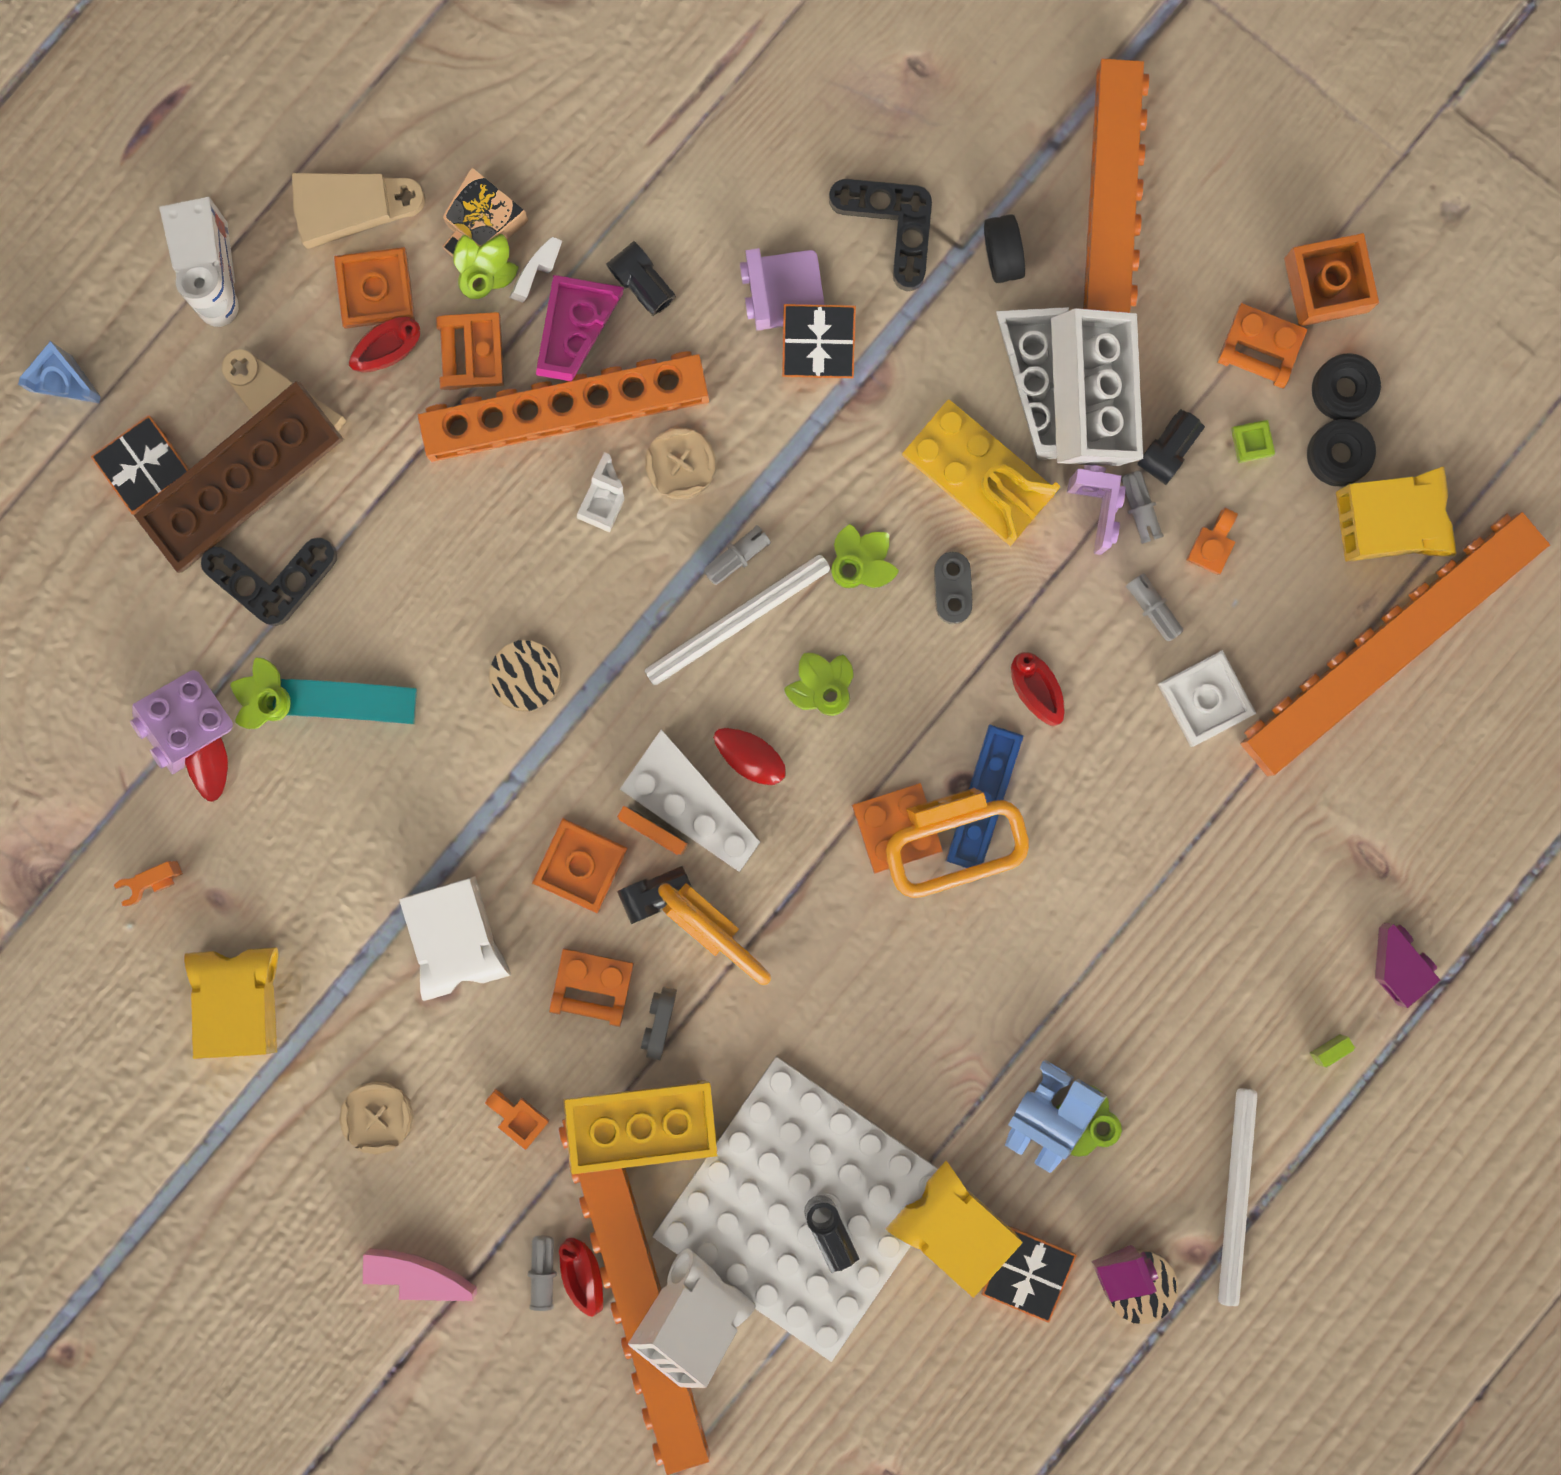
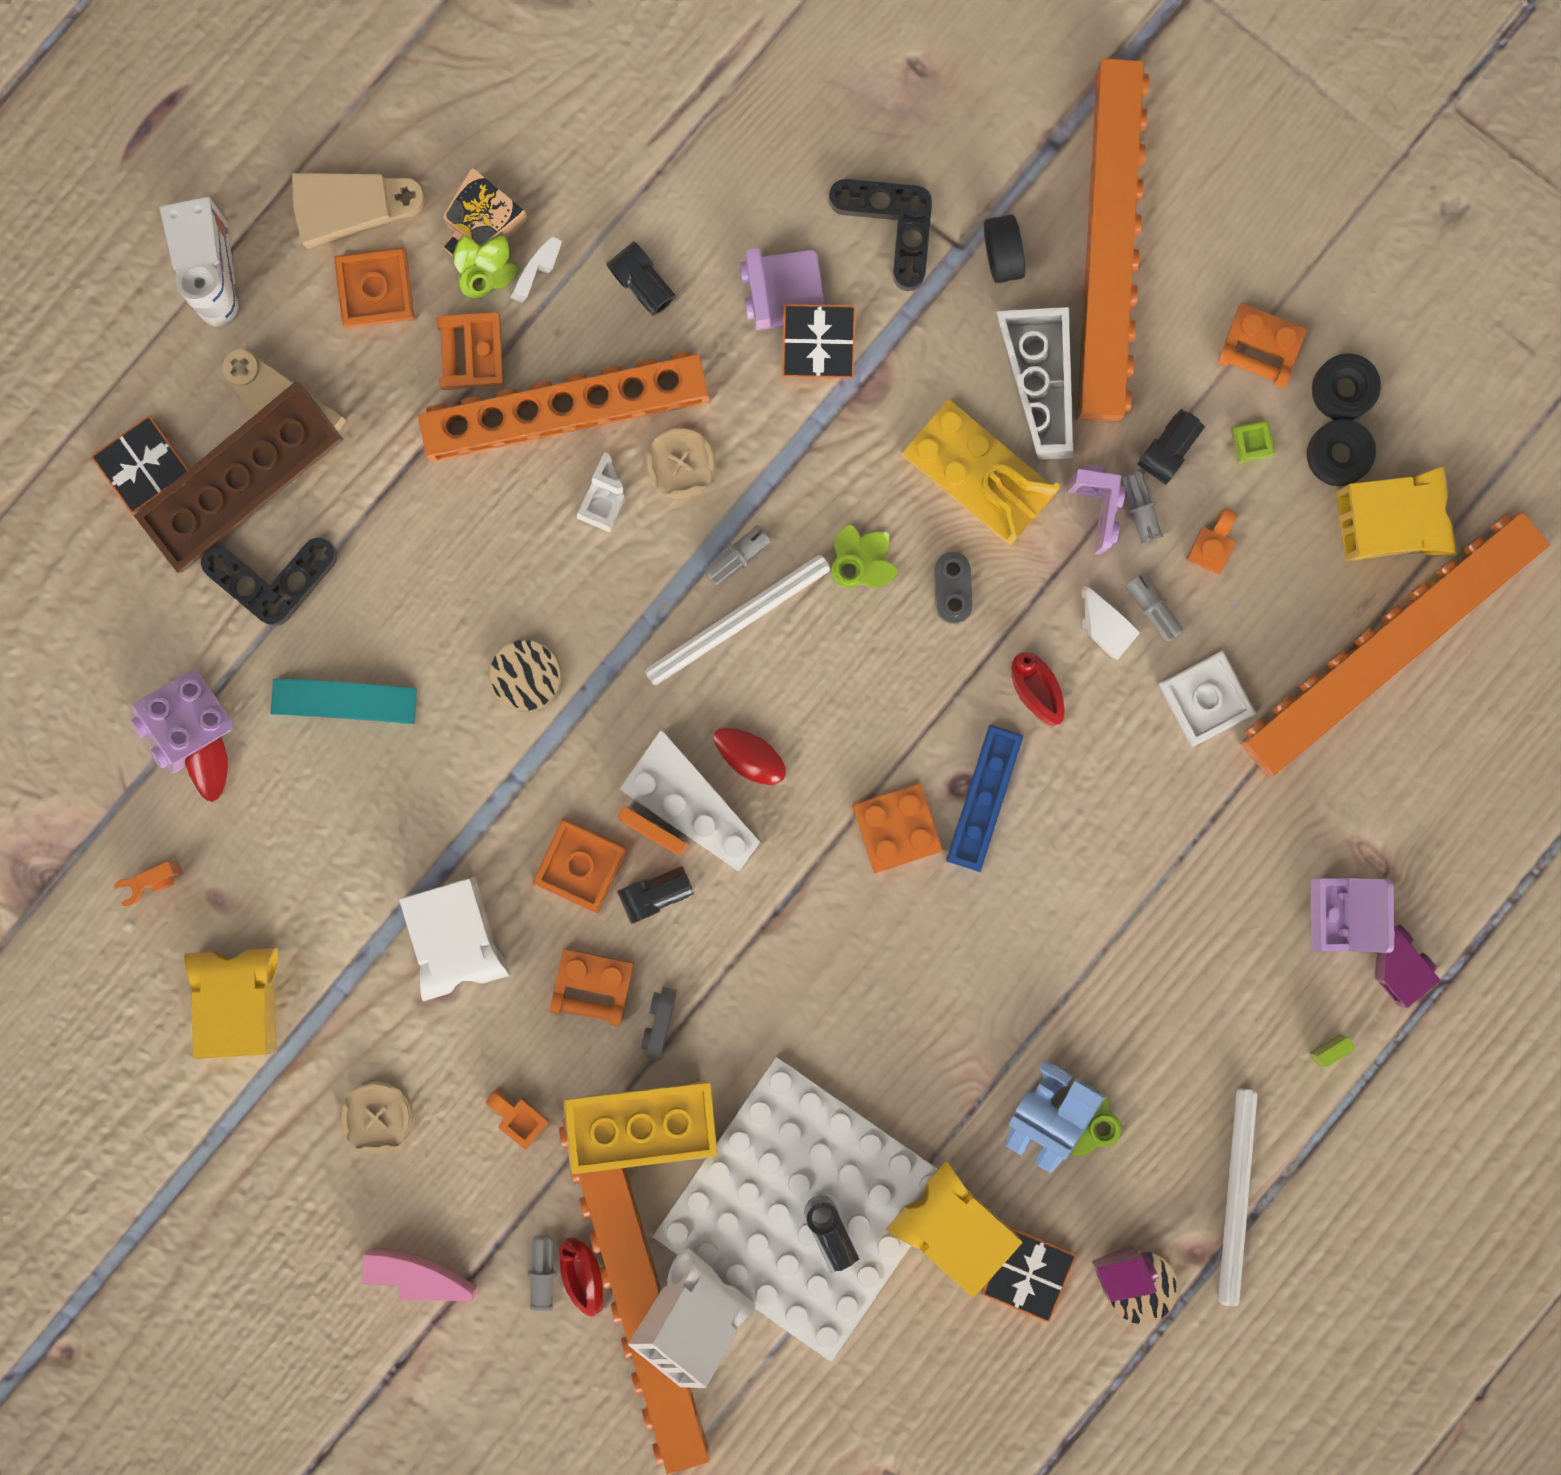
(59, 375): medium blue slope -> none
(257, 696): lime plate -> none
(385, 344): red arm -> none
(573, 323): dark pink wing -> none
(710, 928): light orange bar -> none
(817, 680): lime plate -> none
(945, 815): light orange bar -> none
(1097, 387): white brick -> none
(1106, 625): none -> white slope
(1331, 279): orange brick -> none
(1352, 915): none -> lavender bracket

